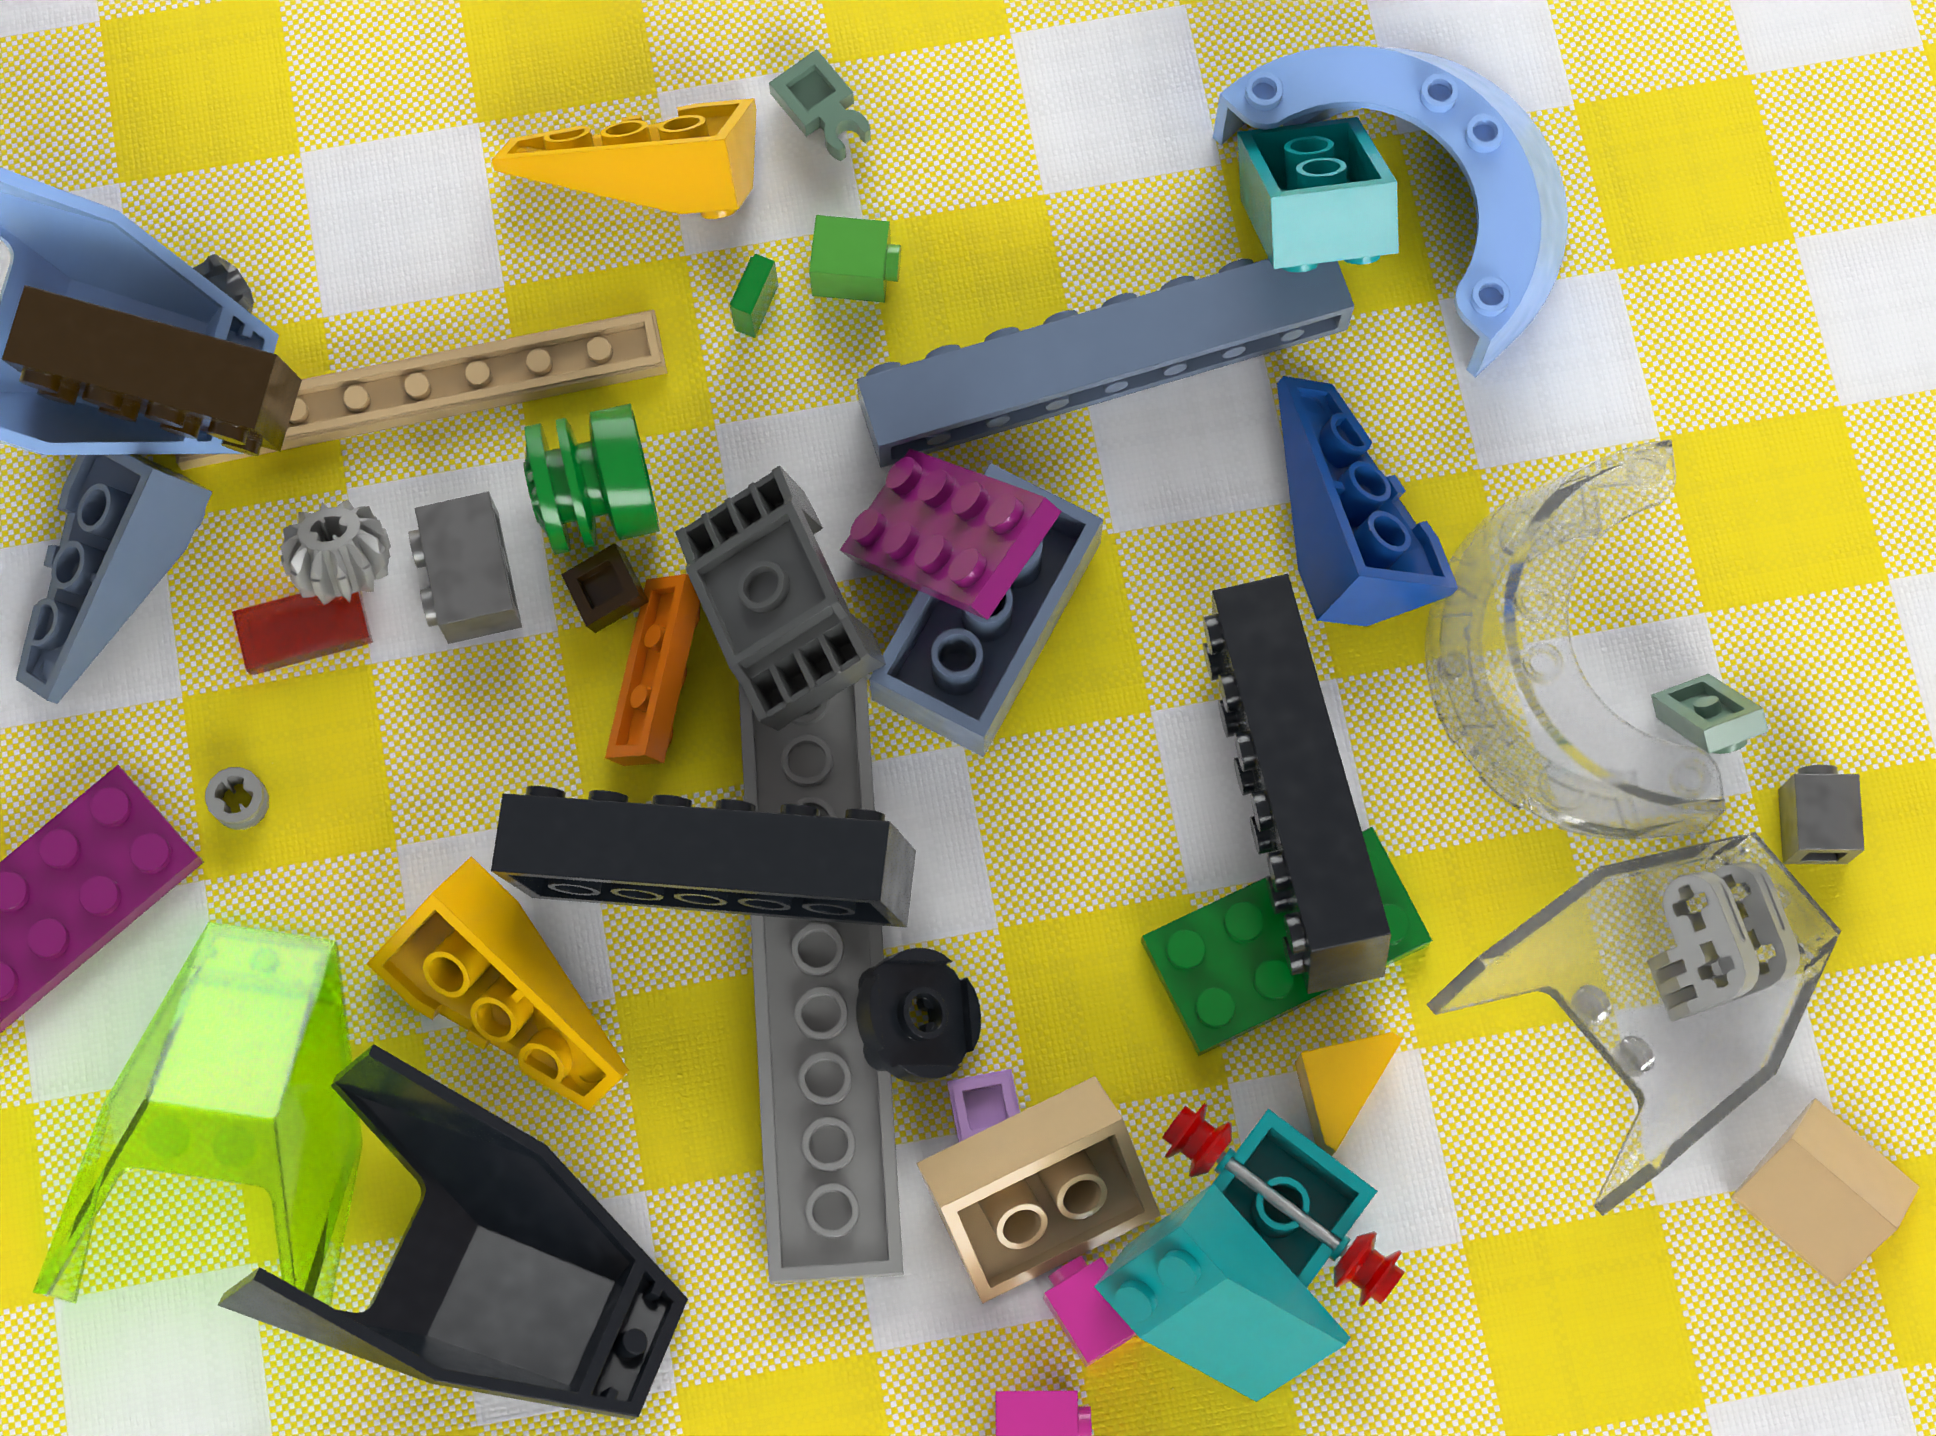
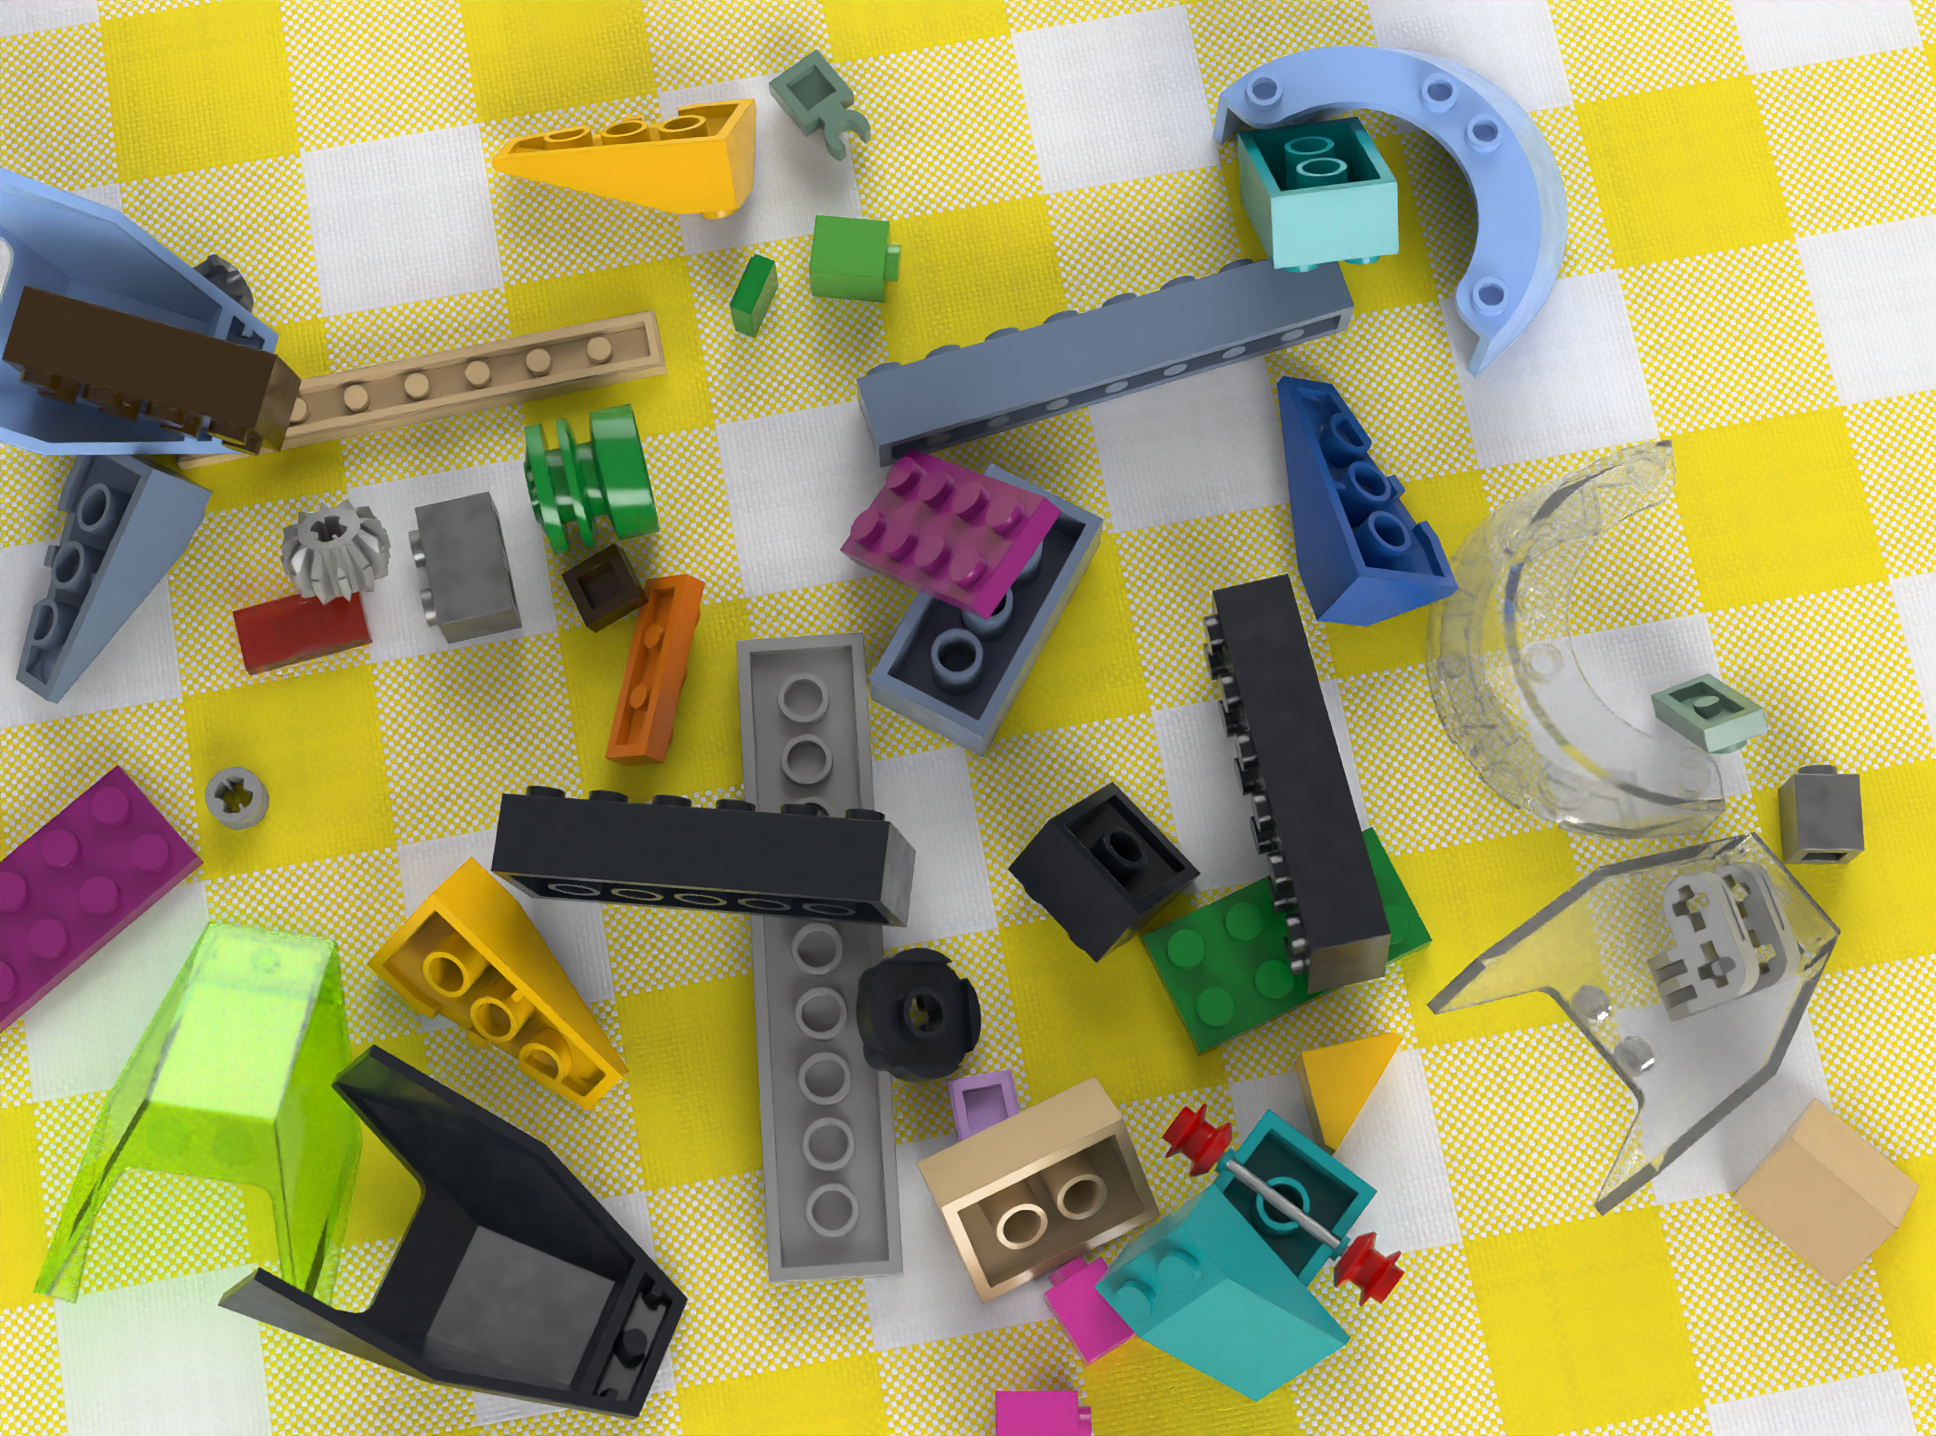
(776, 600): dark grey plate -> none
(1102, 871): none -> black slope

